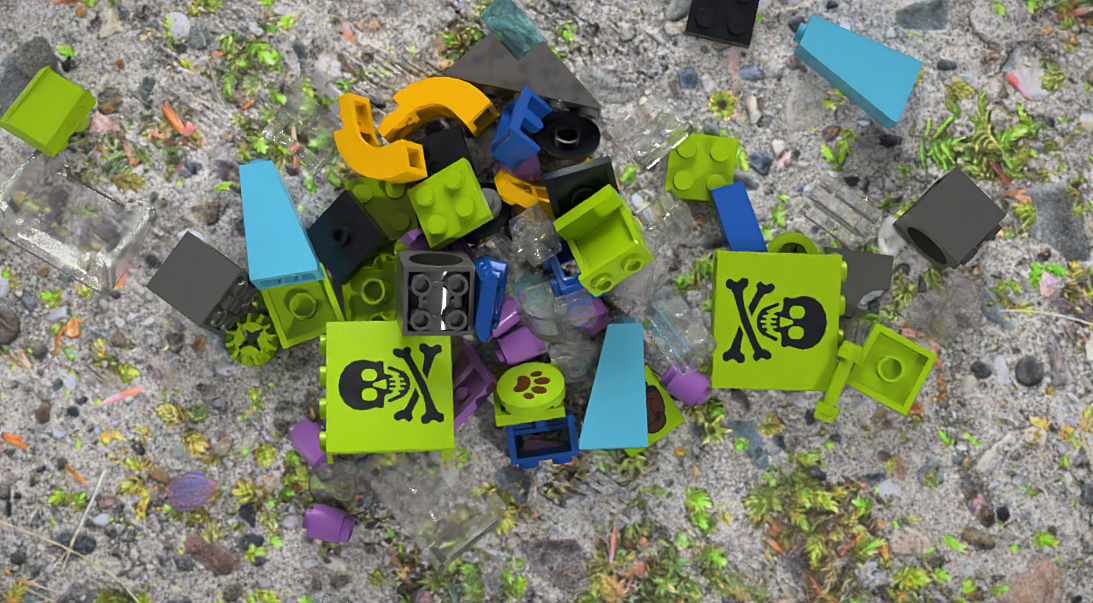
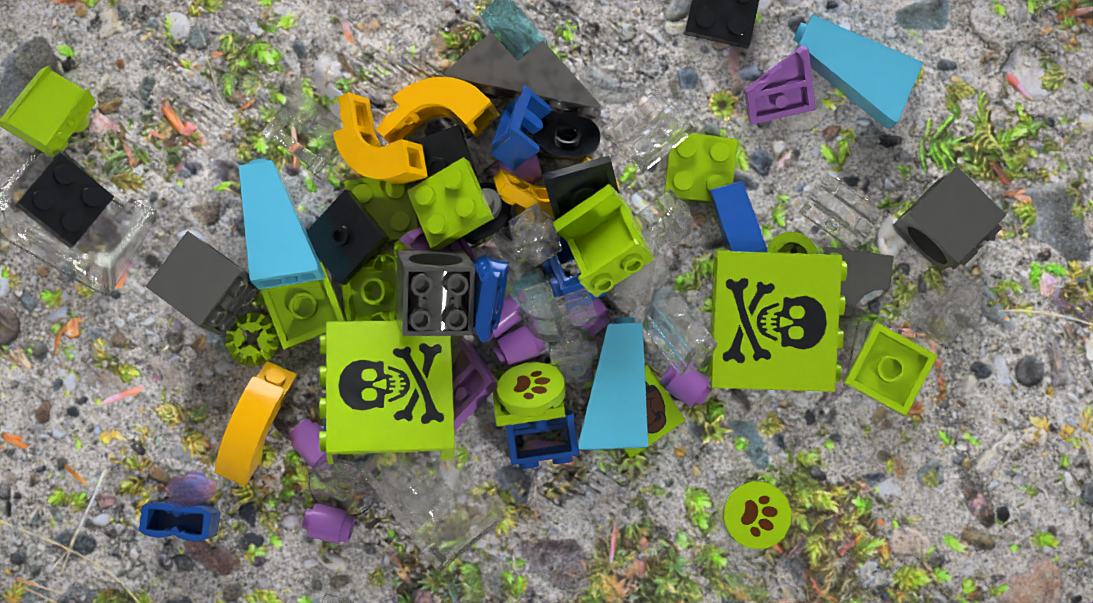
(64, 200): none -> black plate
(173, 518): none -> blue brick
(251, 421): none -> yellow arch
(757, 515): none -> lime tile
(782, 90): none -> medium lavender wing
(826, 409): lime bar -> none

